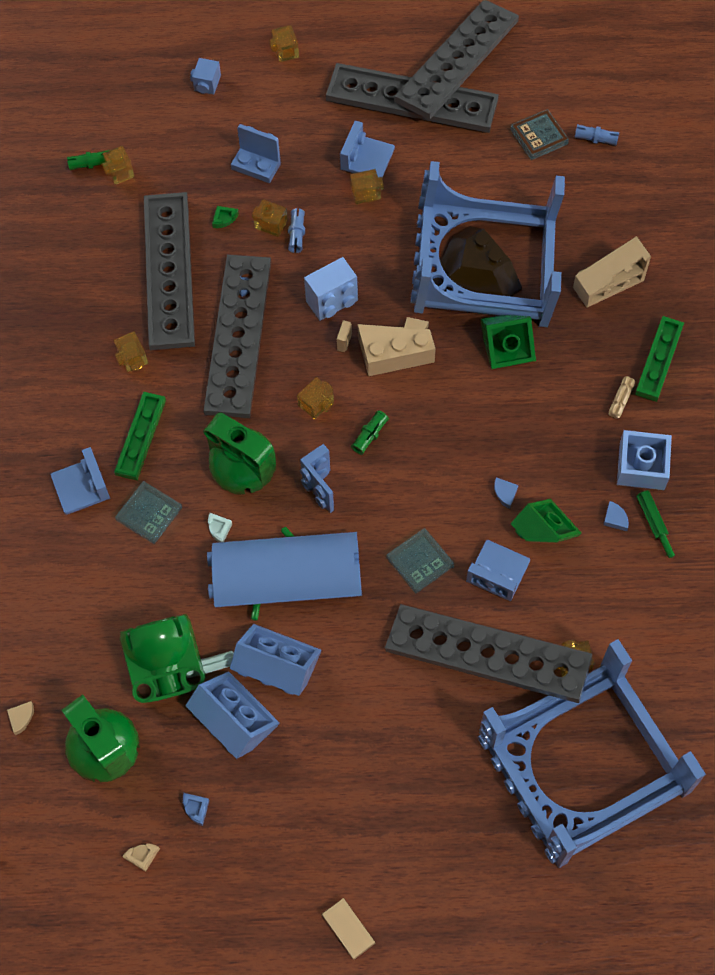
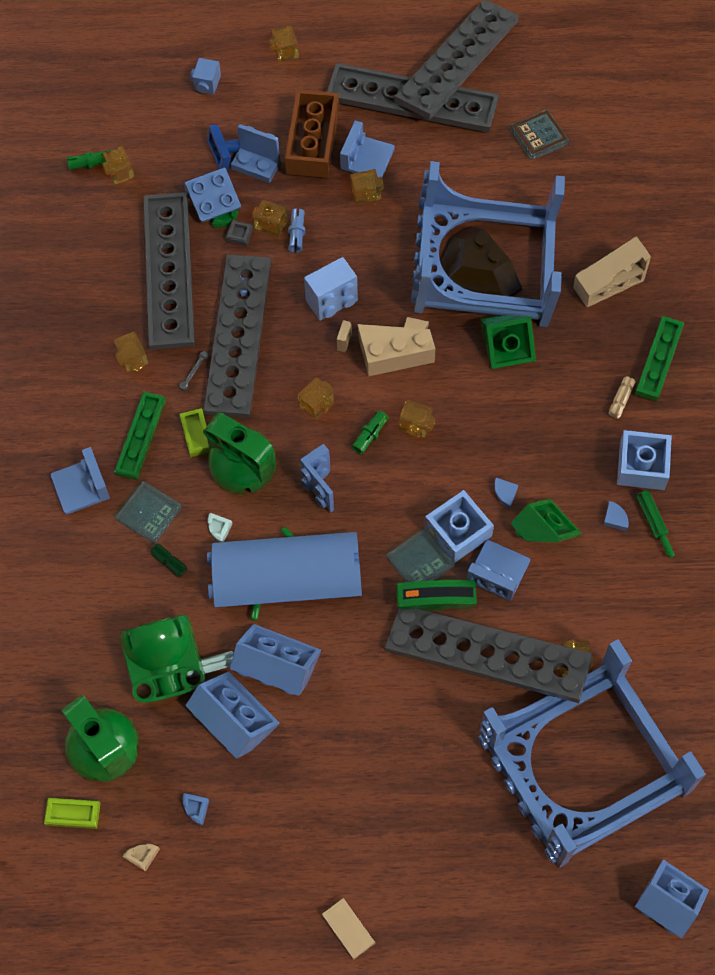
(21, 716): tan tile -> none
(72, 813): none -> lime tile
(167, 559): none -> dark green piece
(184, 384): none -> dark grey hinge
(193, 426): none -> lime tile
(212, 195): none -> medium blue bracket
(220, 148): none -> blue tile
(239, 233): none -> dark grey tile
(312, 133): none -> dark orange brick
(416, 419): none -> clear yellow brick
(436, 594): none -> green slope
(459, 526): none -> light blue brick
(596, 135): medium blue pin -> none
(672, 899): none -> medium blue slope

